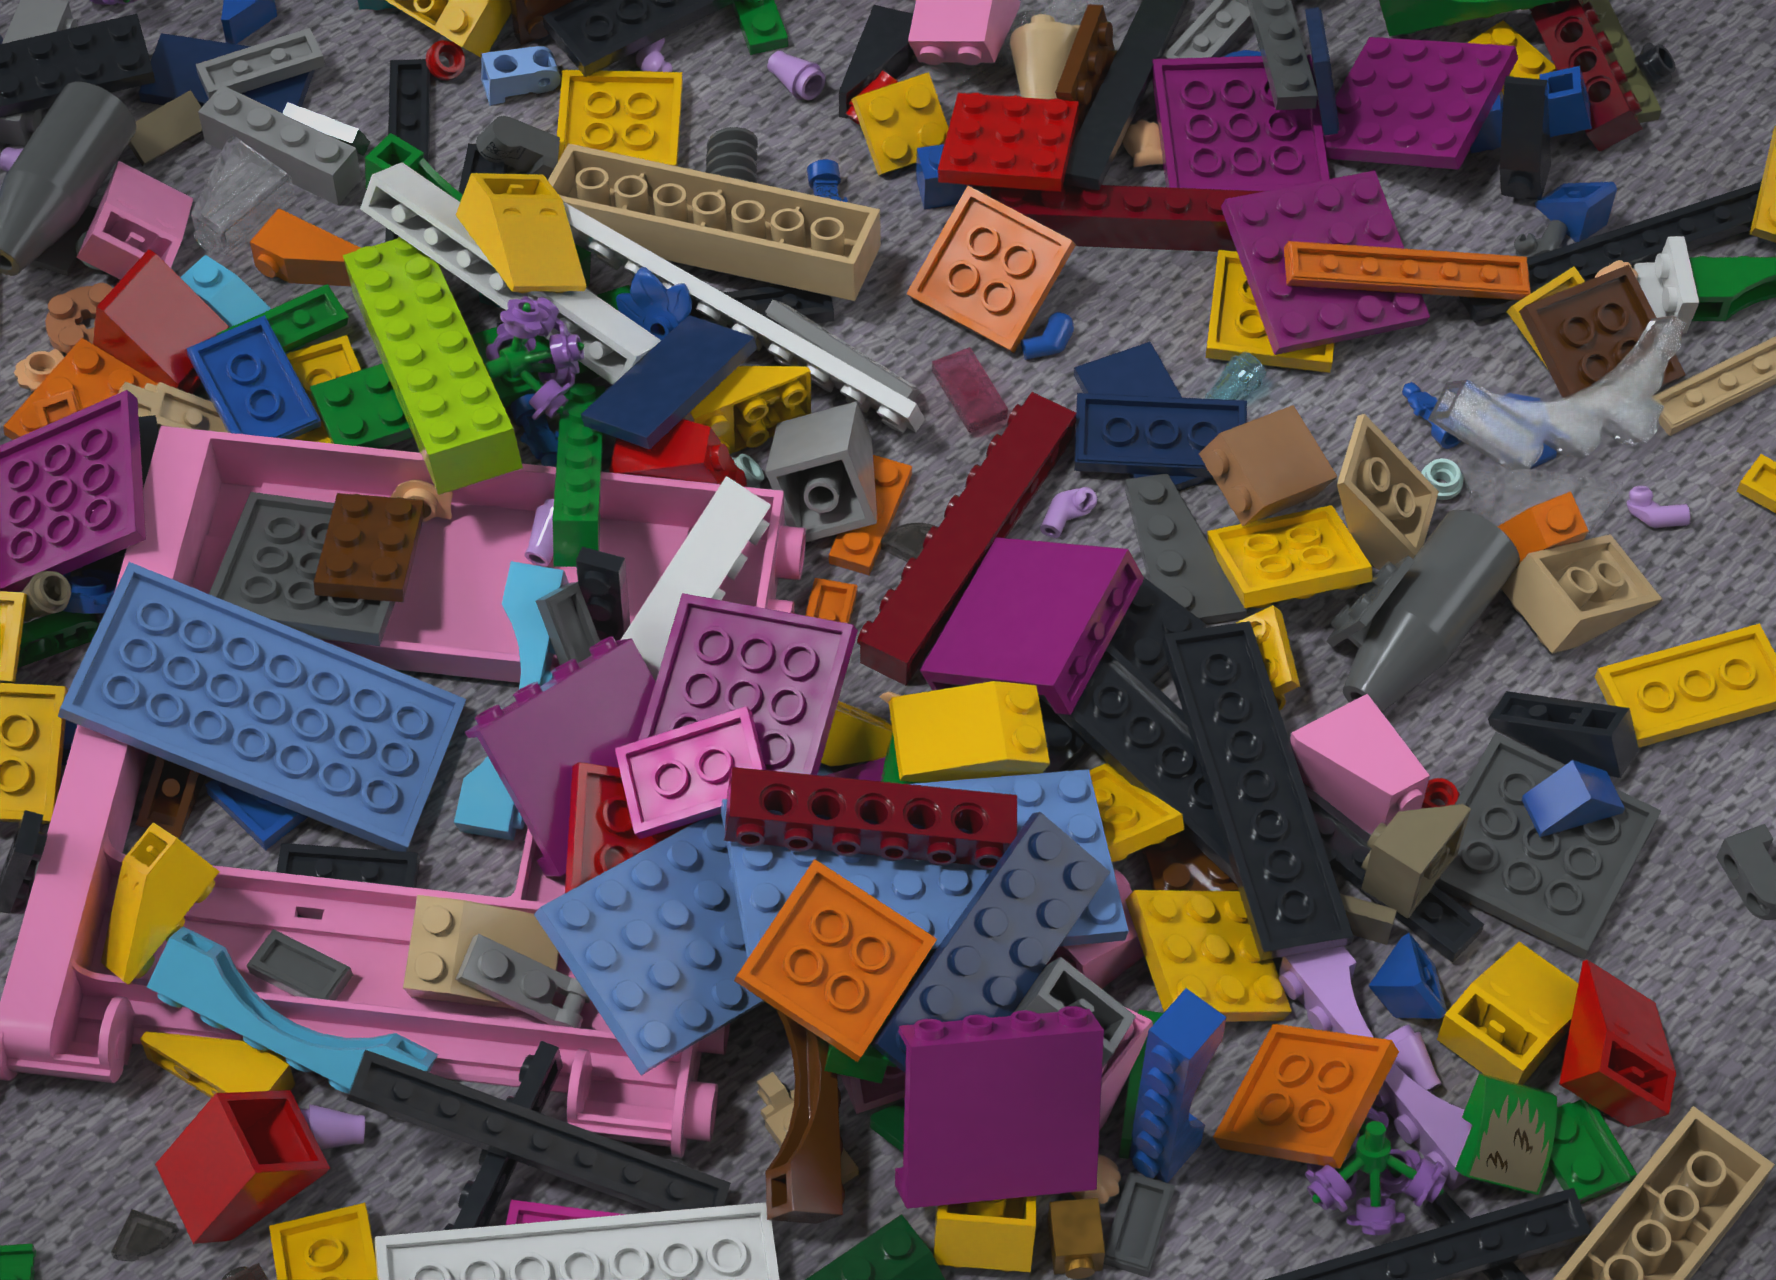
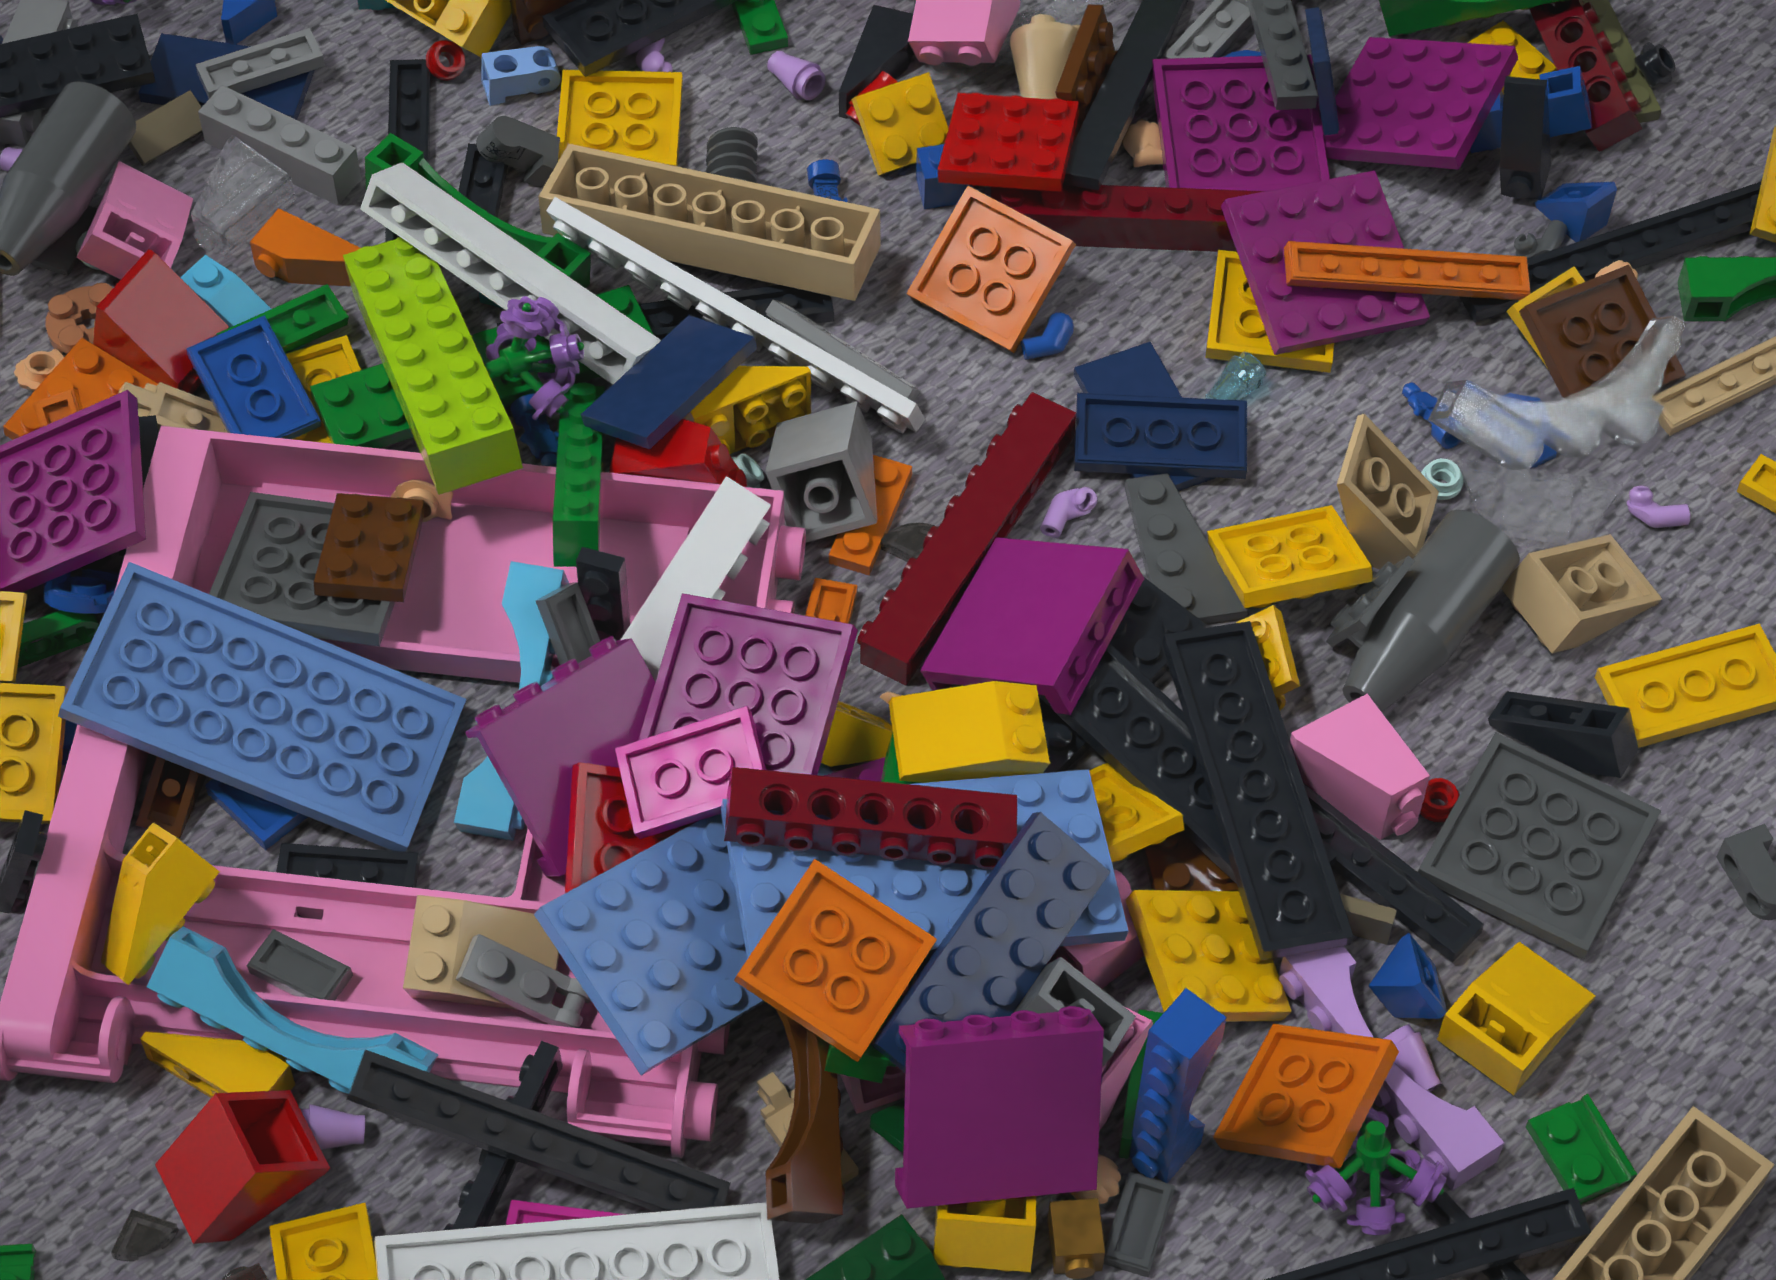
(46, 594): dark tan cone -> none
(331, 127): plate -> none
(522, 231): yellow slope -> none
(541, 539): lavender cone -> none
(653, 304): blue plate -> none
(969, 390): clear pink plate -> none
(1267, 465): medium nougat brick -> none
(1412, 854): dark tan slope -> none
(1508, 1134): slope -> none
(1546, 525): orange slope -> none
(1572, 798): blue slope -> none
(1617, 1050): red slope -> none
(1670, 282): white bracket -> none

